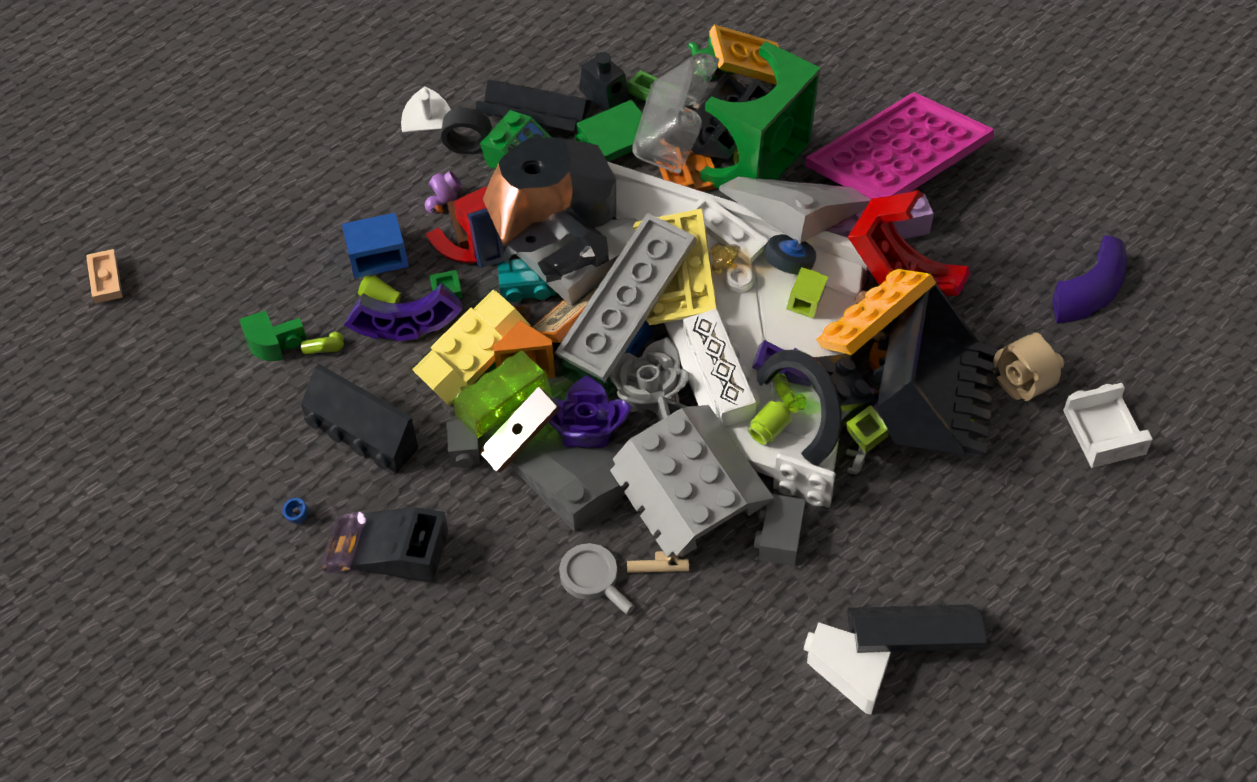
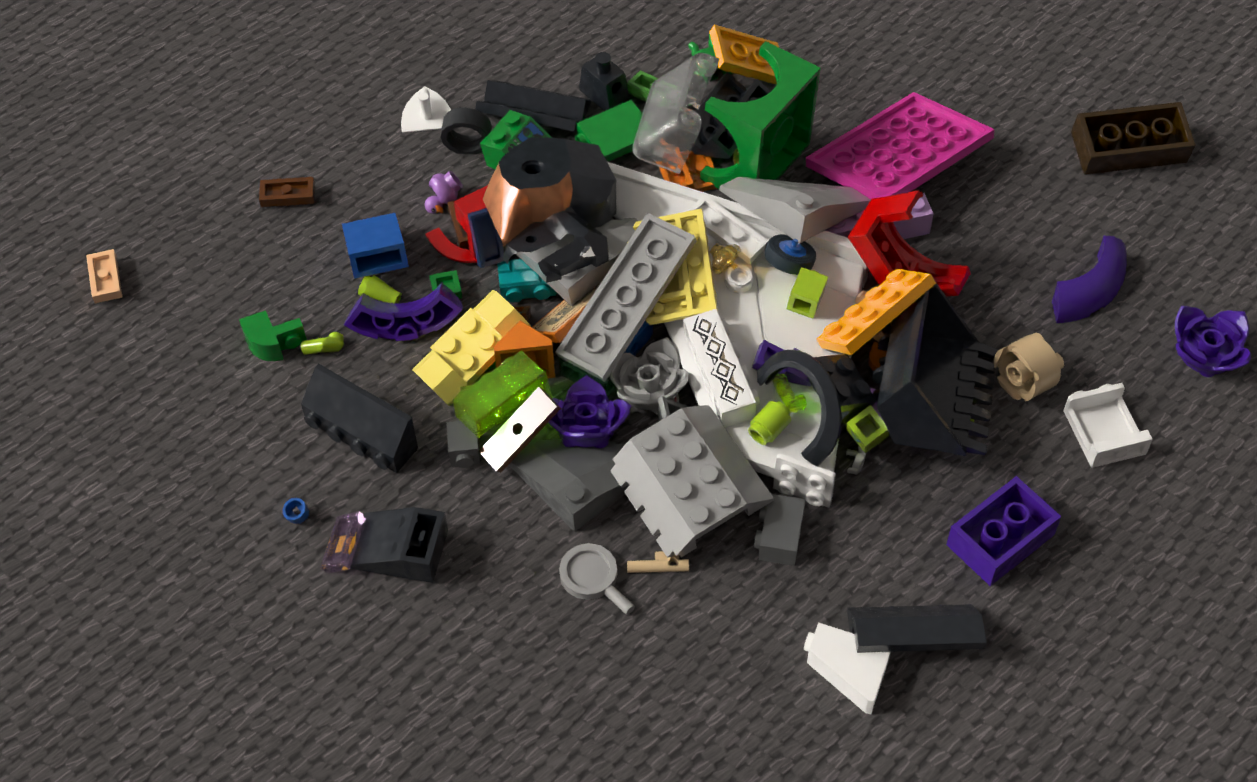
(287, 191): none -> reddish brown plate
(1003, 530): none -> dark purple brick
(1132, 138): none -> dark brown brick
(1213, 342): none -> dark purple brick

